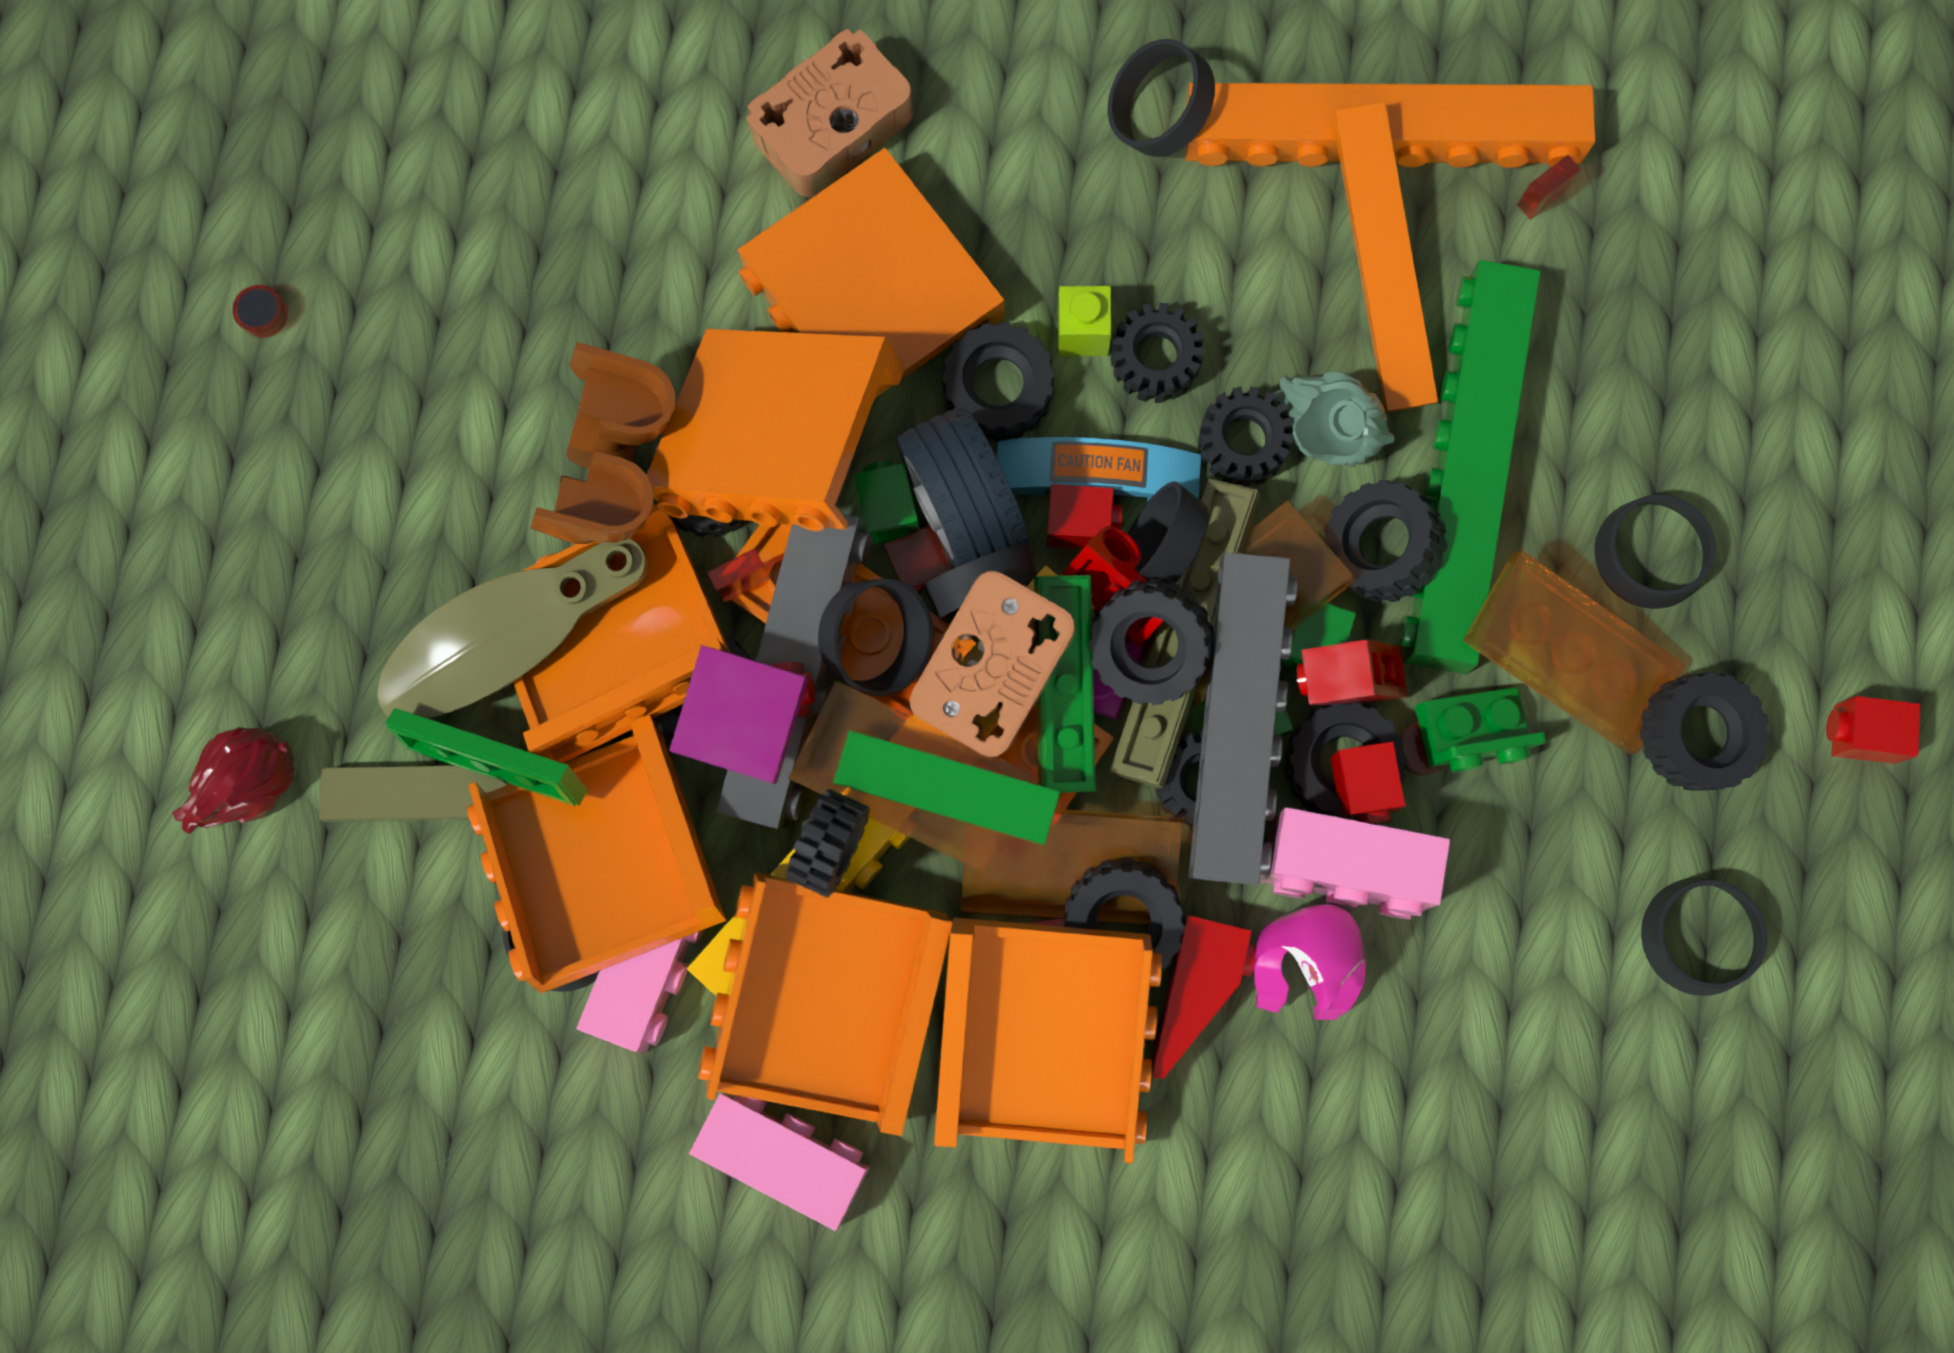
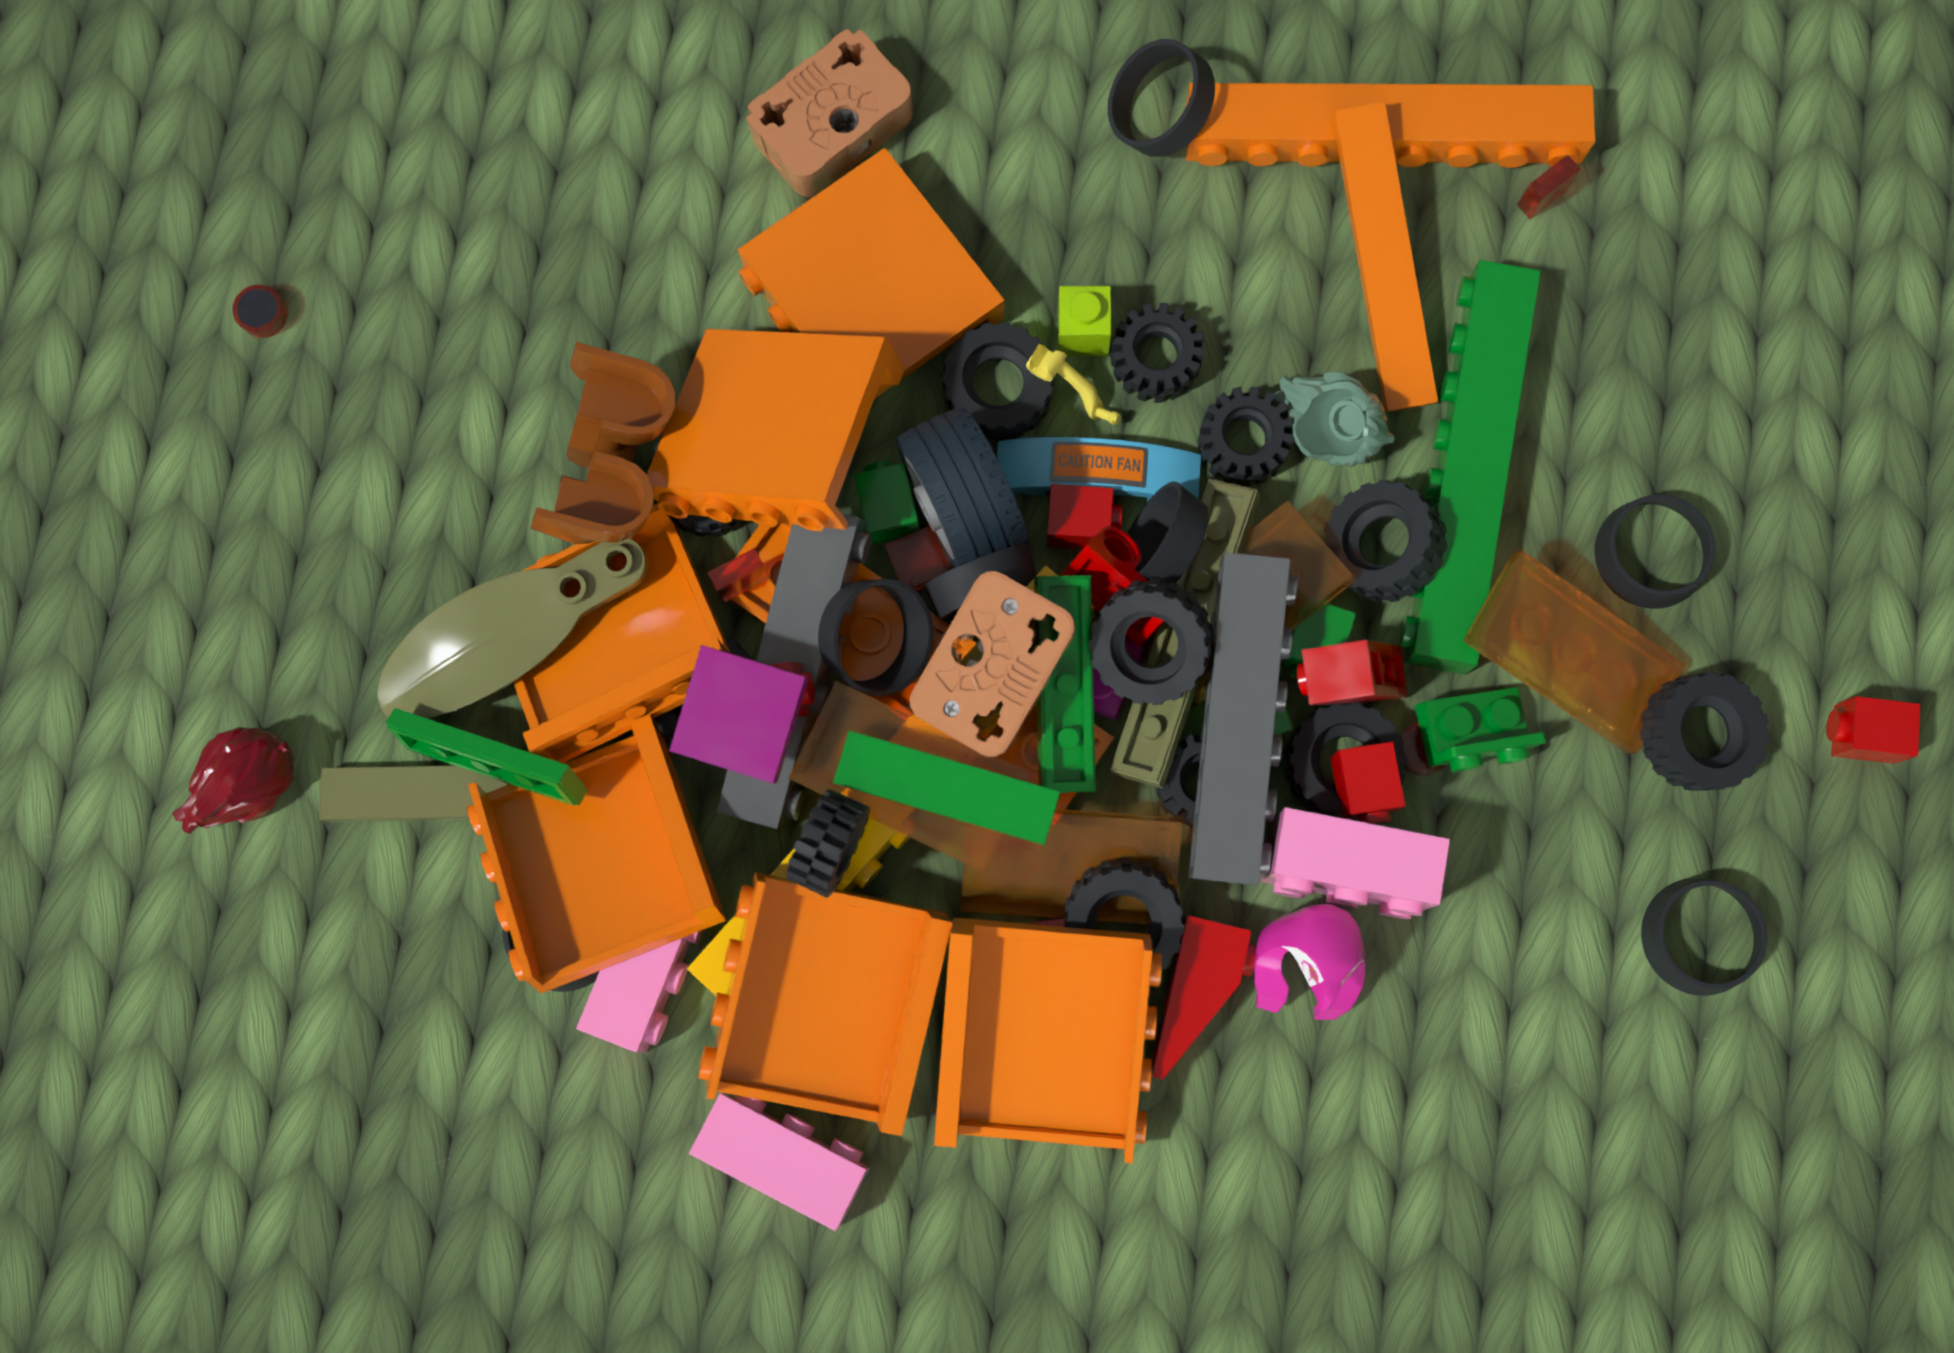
(1045, 366): none -> light yellow piece

